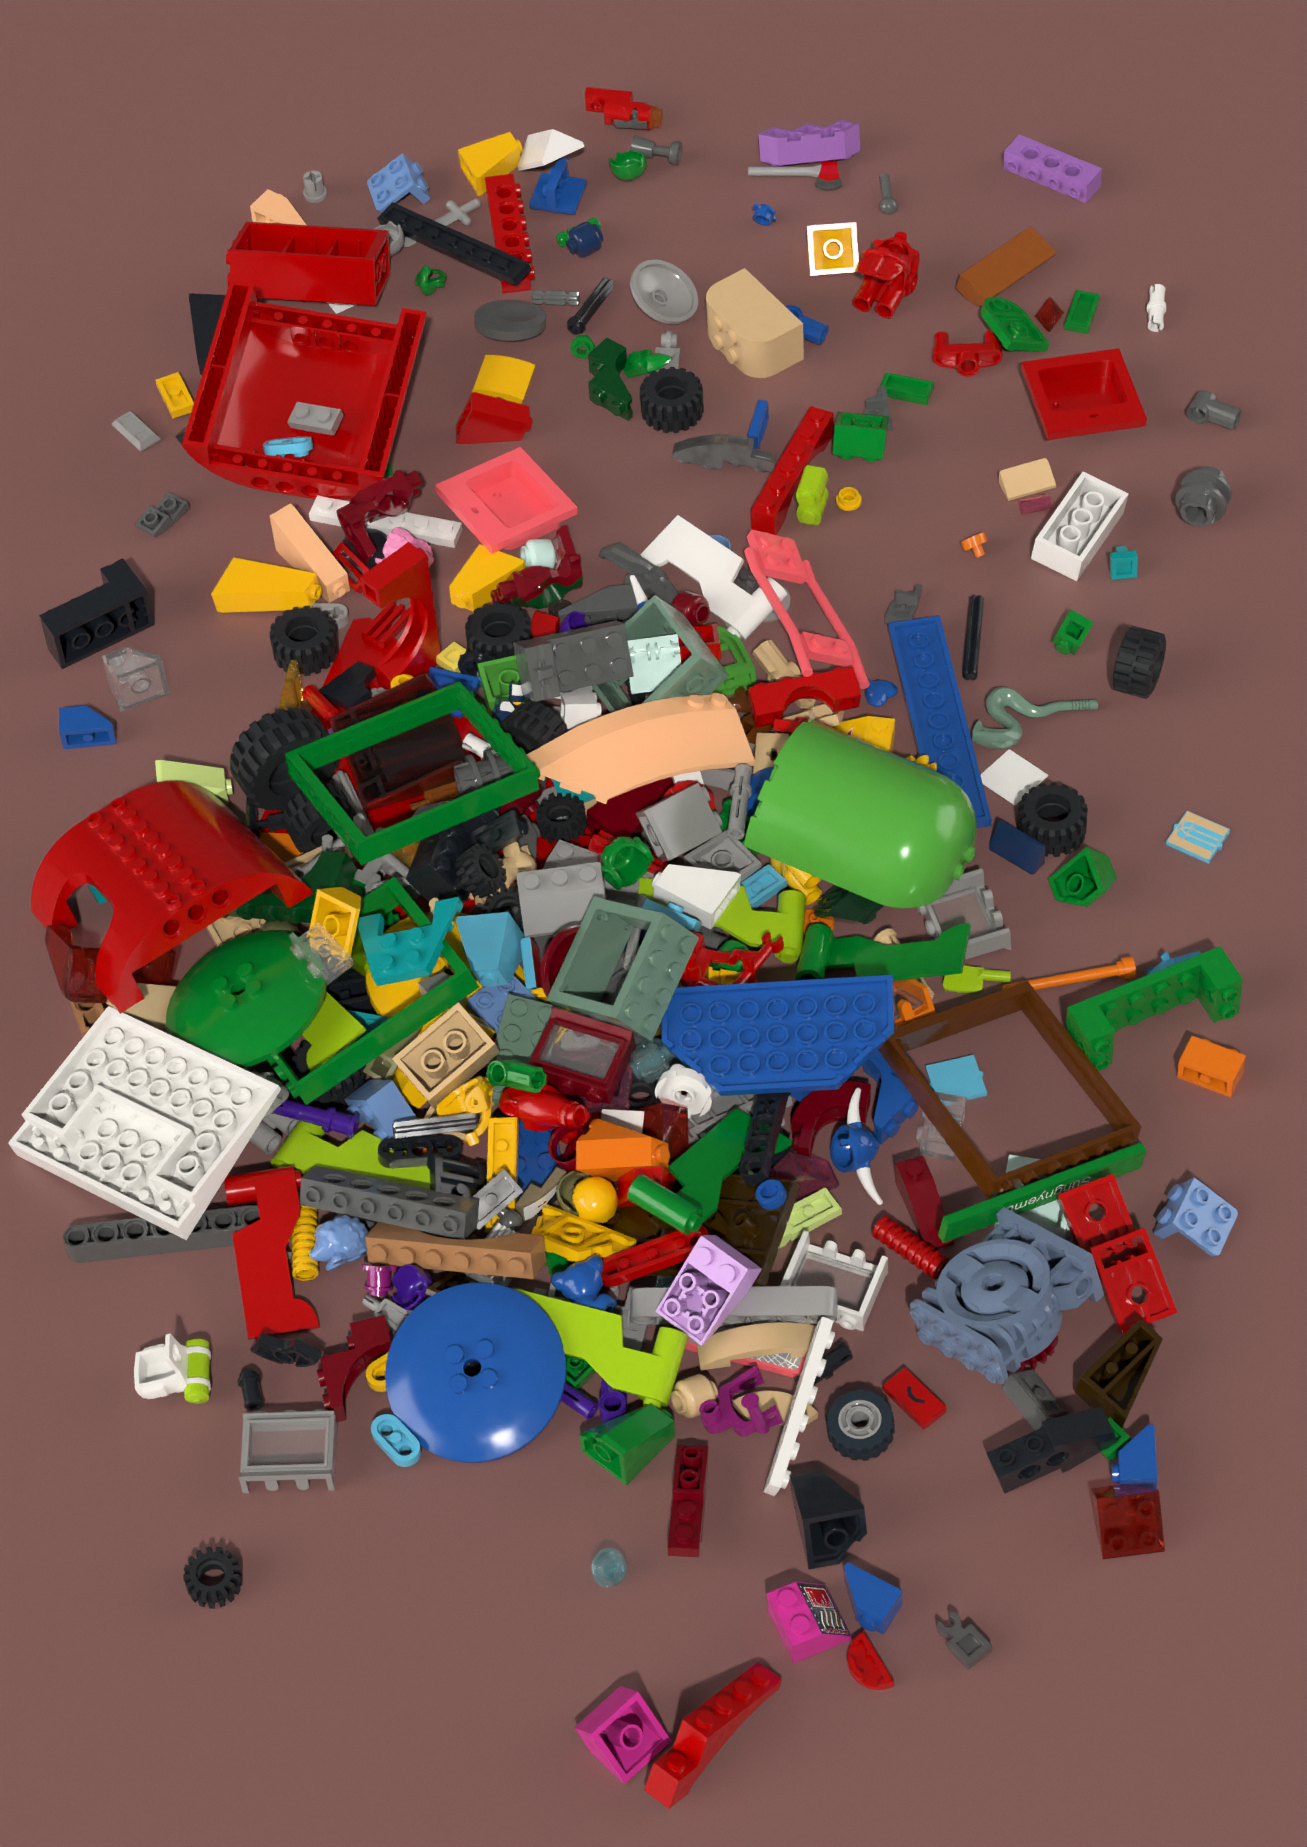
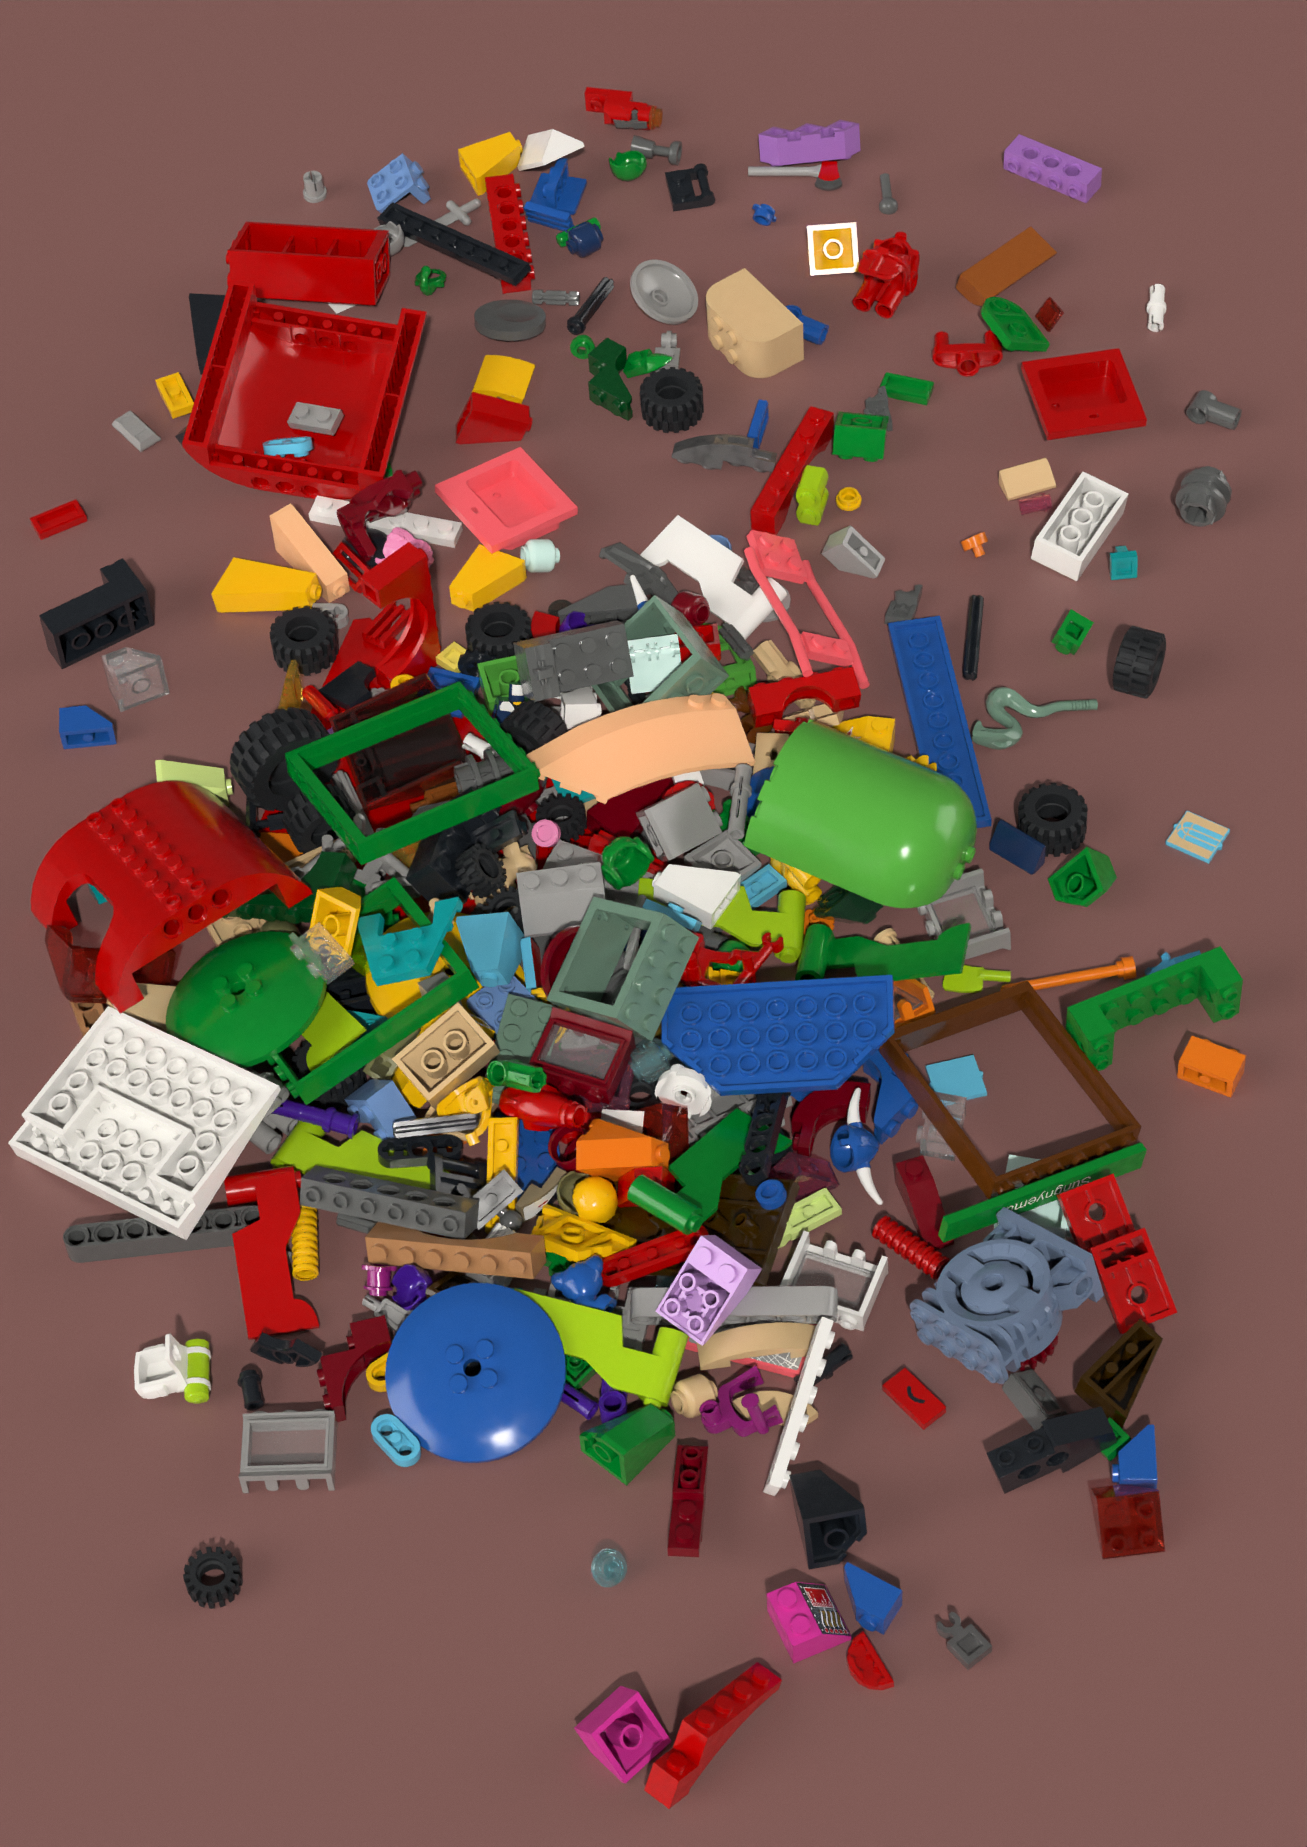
(58, 519): none -> red tile
(163, 516): dark grey slope -> none
(274, 209): light nougat slope -> none
(339, 1242): medium blue animal -> none
(540, 586): dark red hips -> none
(546, 833): none -> bright pink tile
(548, 216): none -> blue tile
(681, 188): none -> black plate
(736, 641): none -> dark grey axle
(853, 553): none -> light grey slope
(864, 1441): black wheel -> none
(879, 692): blue rock -> none
(1012, 777): white sticker -> none
(1082, 312): green tile -> none
(1196, 1215): medium blue bracket -> none

